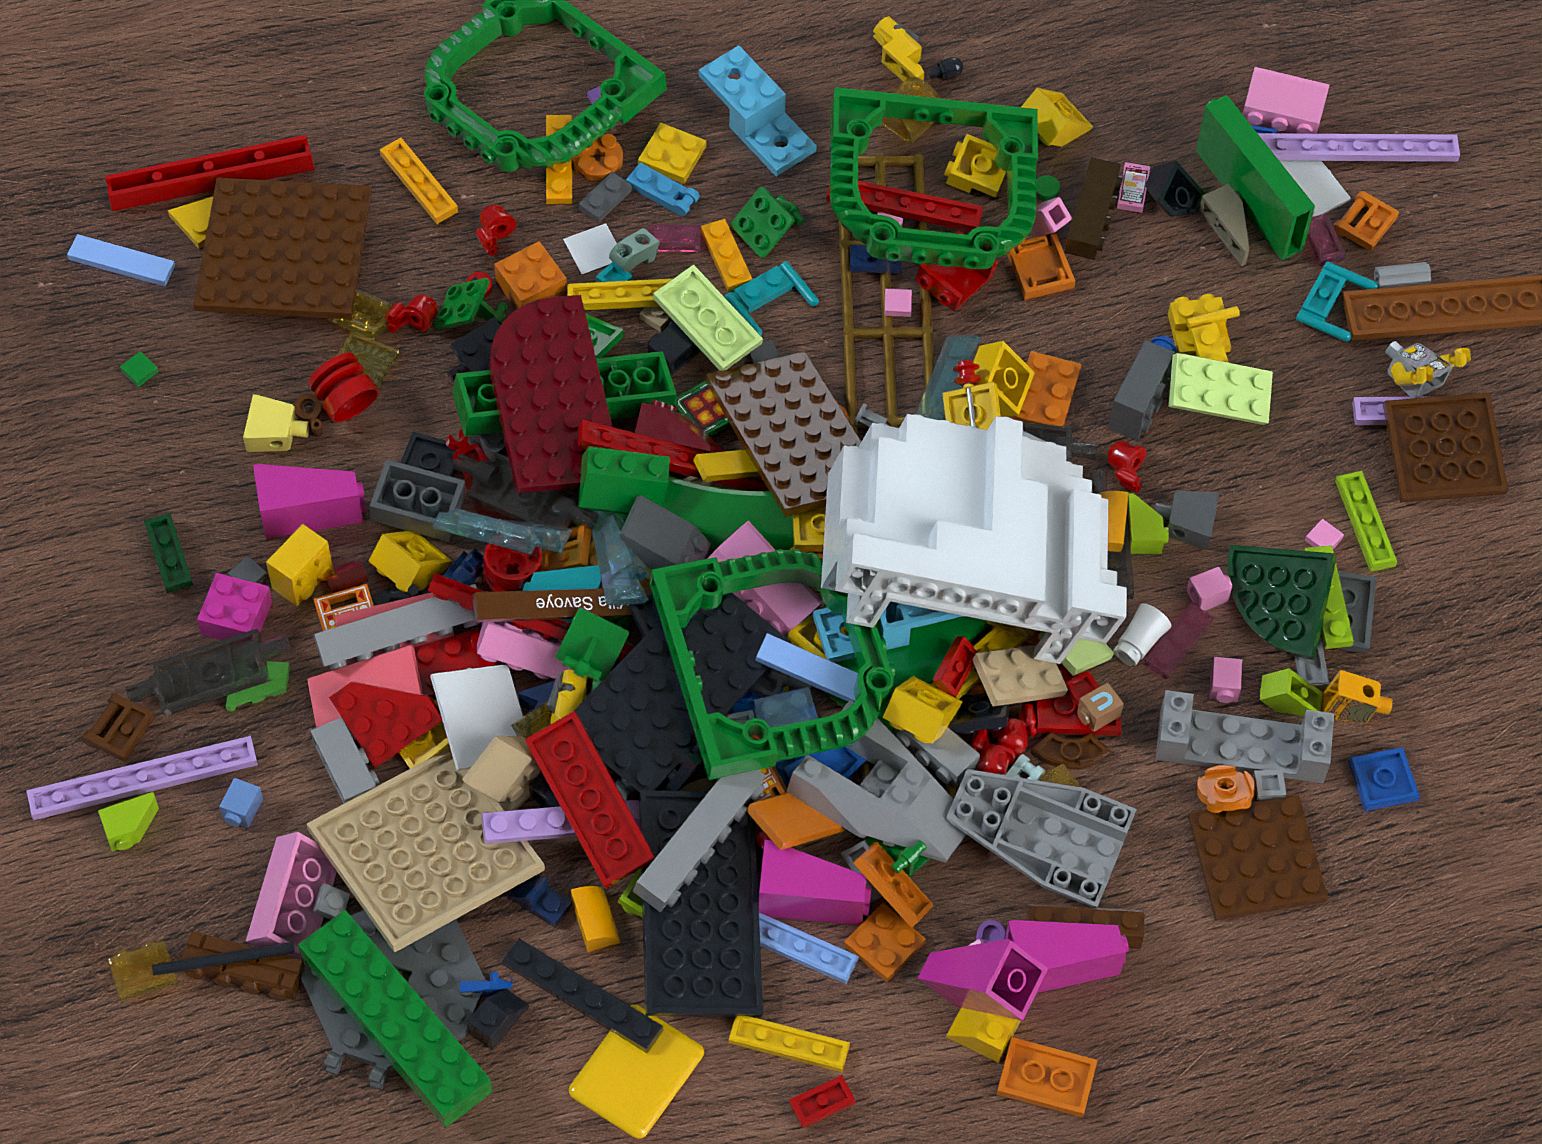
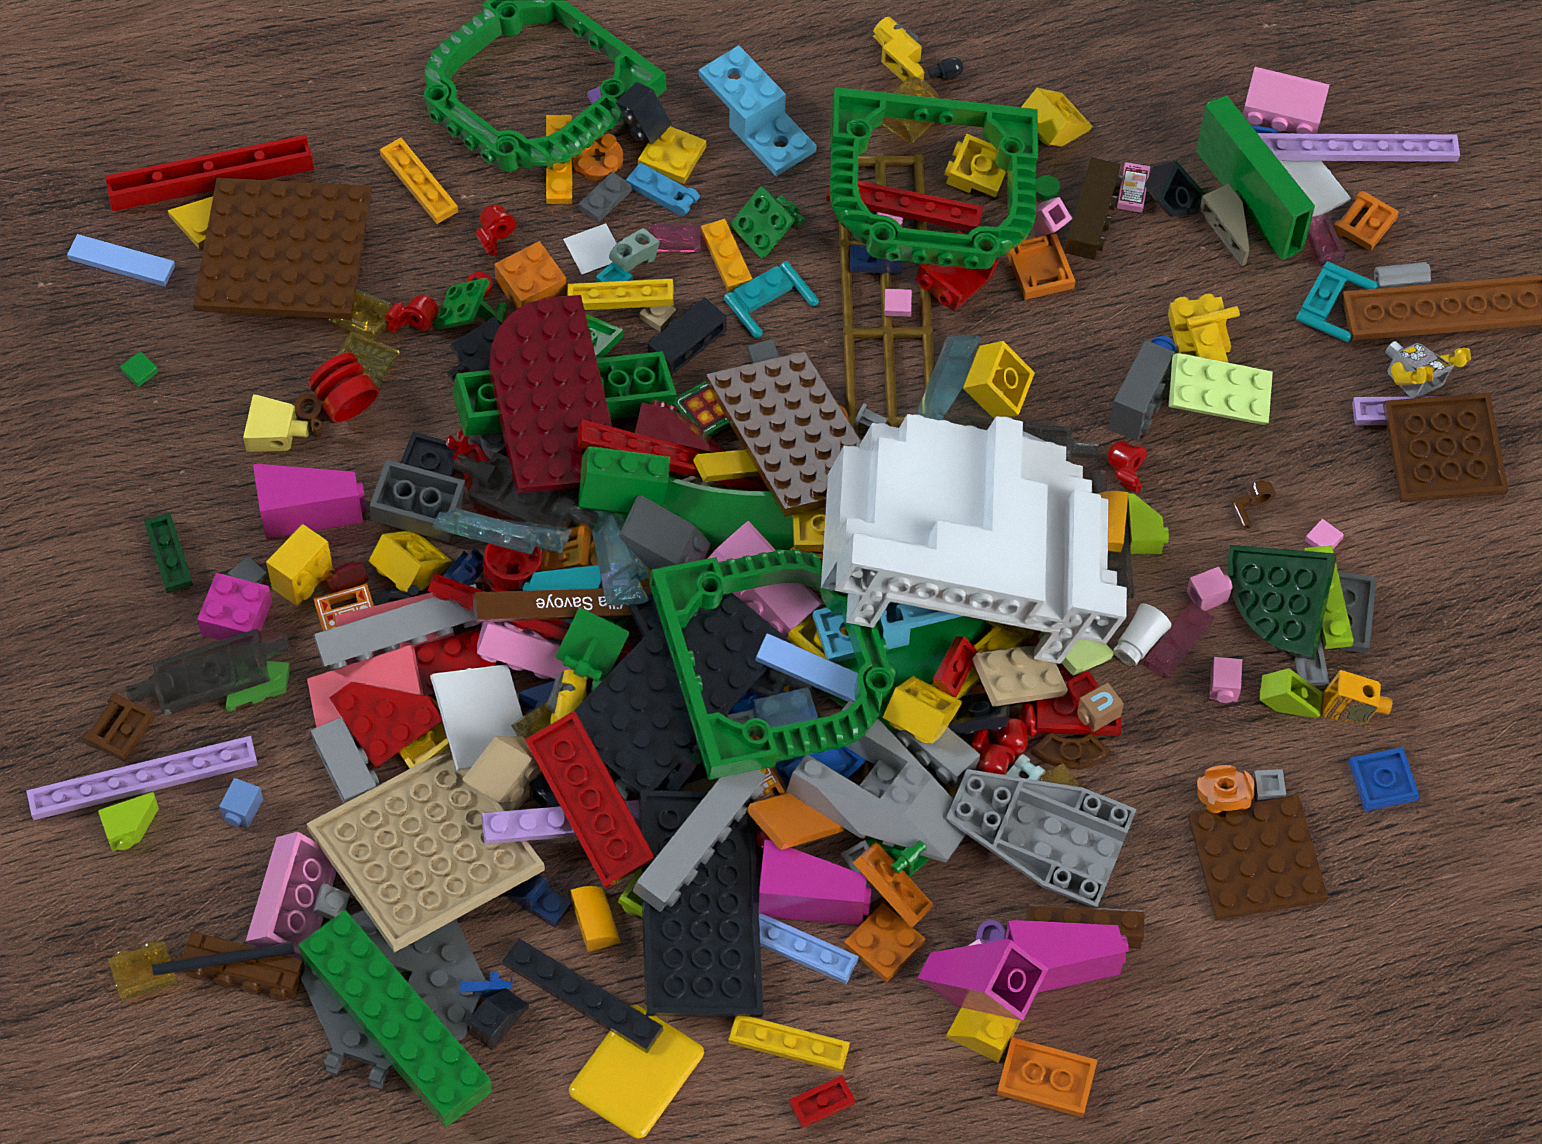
(643, 113): none -> black brick
(707, 318): yellowish green plate -> none
(972, 404): yellow plate -> none
(1050, 390): orange plate -> none
(1190, 517): dark grey torso -> none
(1244, 742): light grey plate -> none
(1258, 494): none -> reddish brown plate
(1366, 521): lime tile -> none

